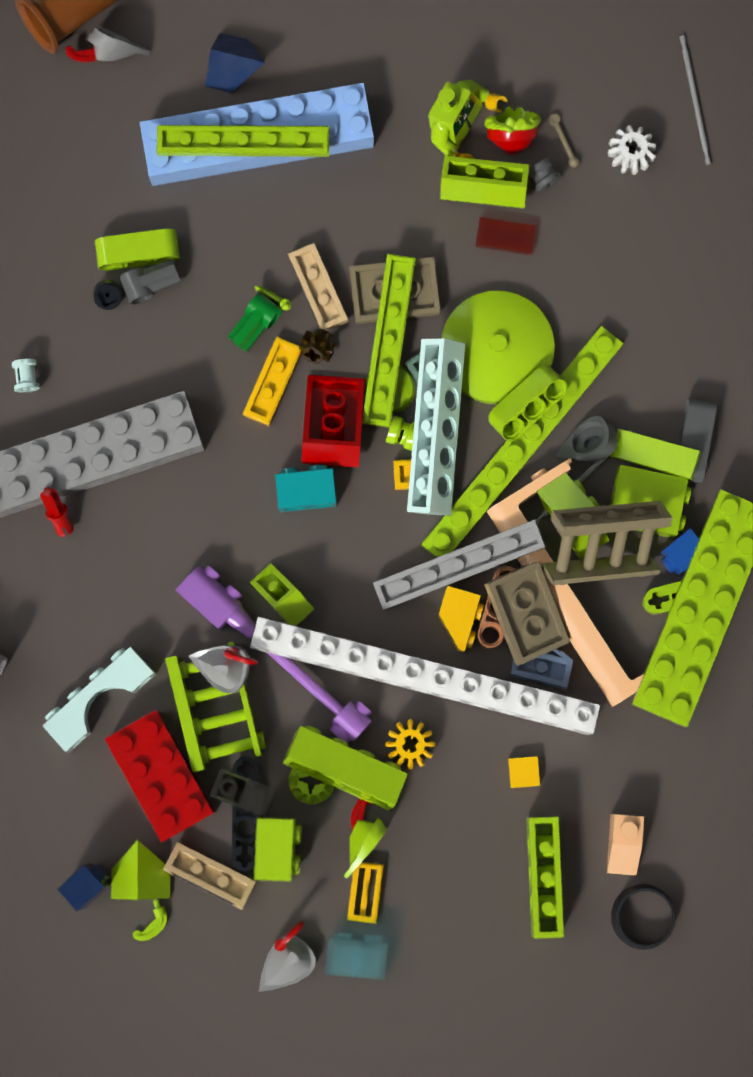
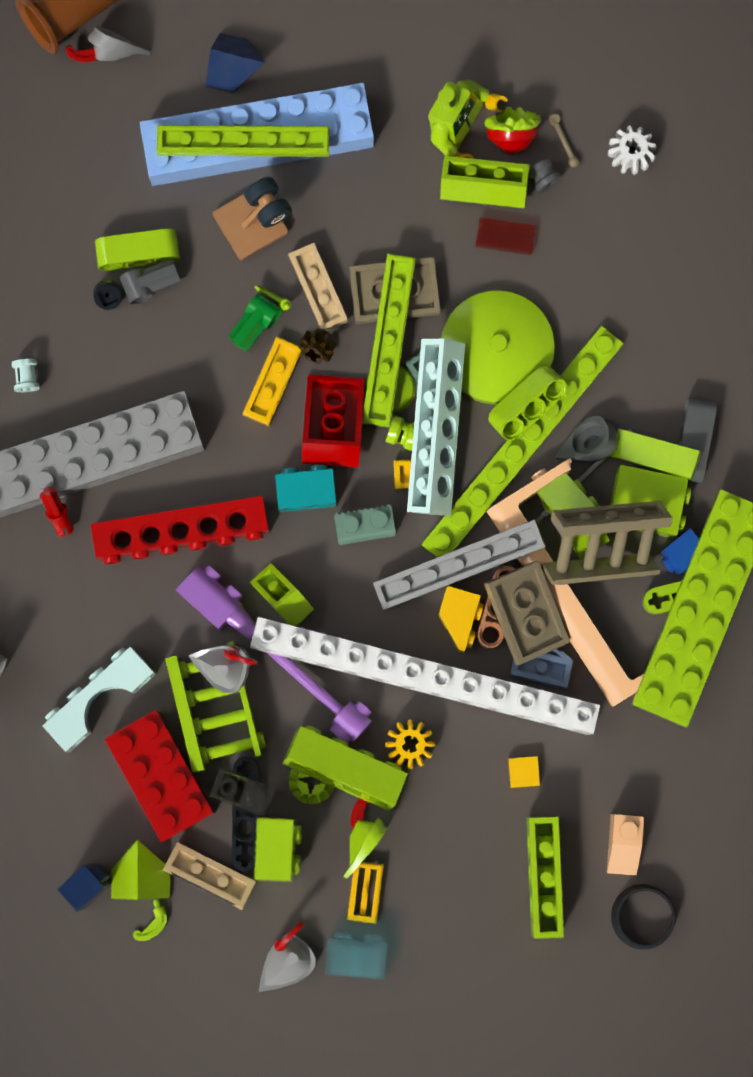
(106, 533): none -> red brick
(254, 218): none -> medium nougat plate
(364, 525): none -> sand green brick
(695, 100): light grey piece -> none

